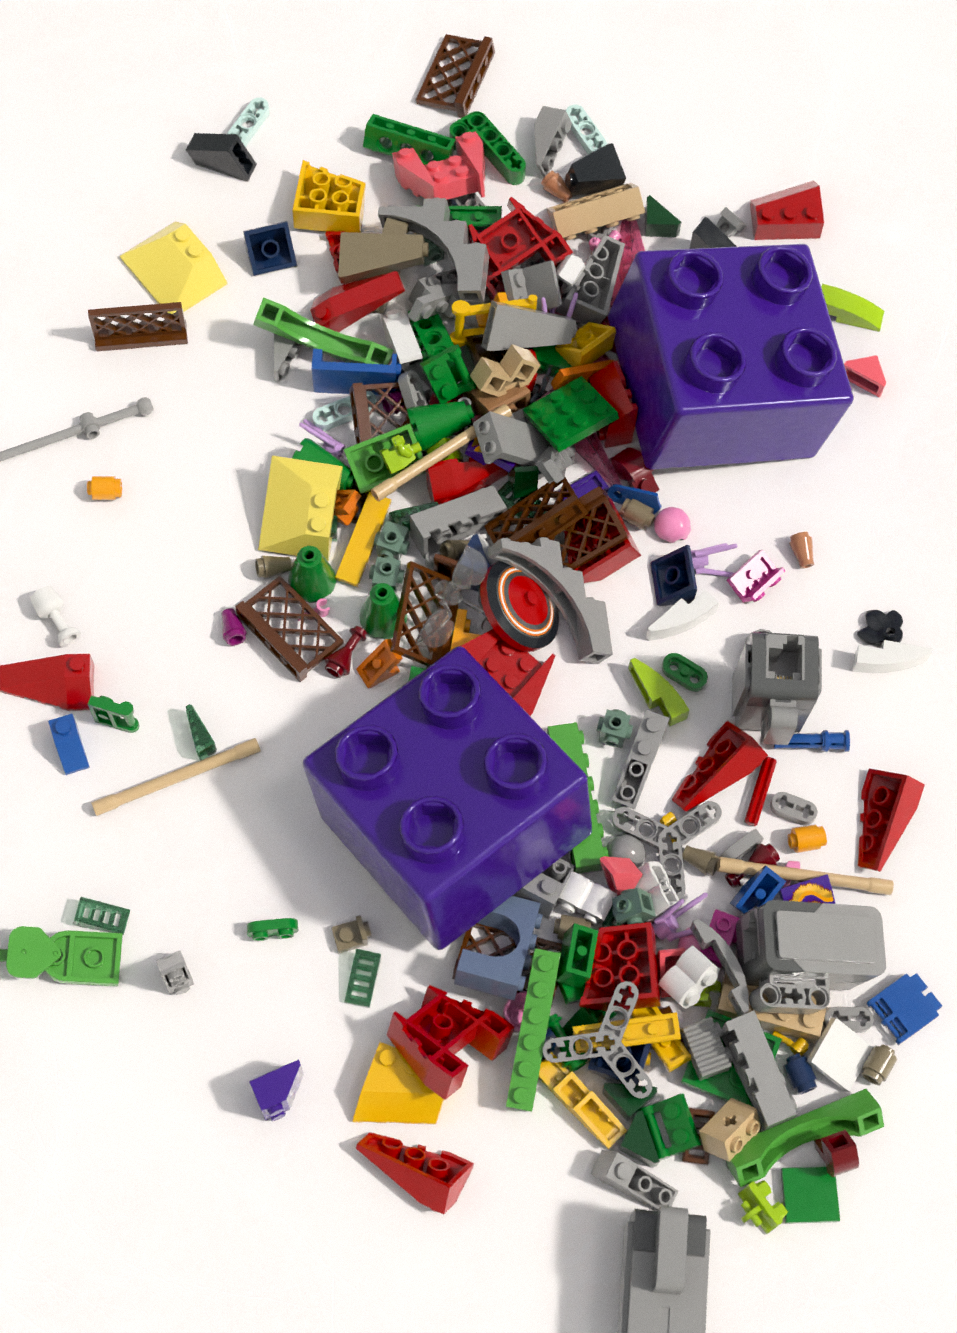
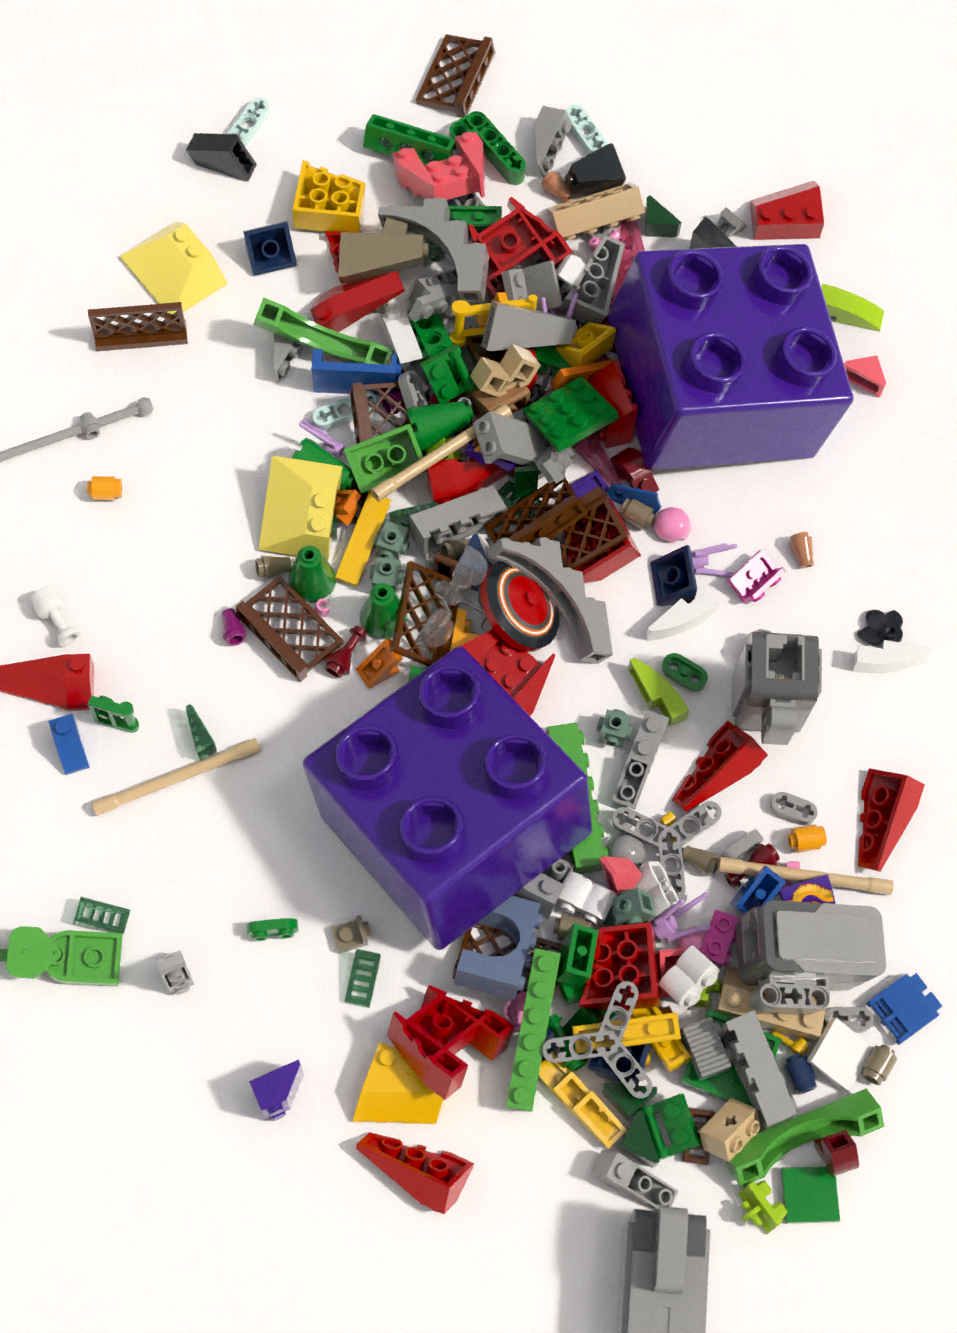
(400, 455): lime piece -> none
(708, 937): light grey slope -> none
(760, 791): red axle -> none
(824, 741): blue pin -> none

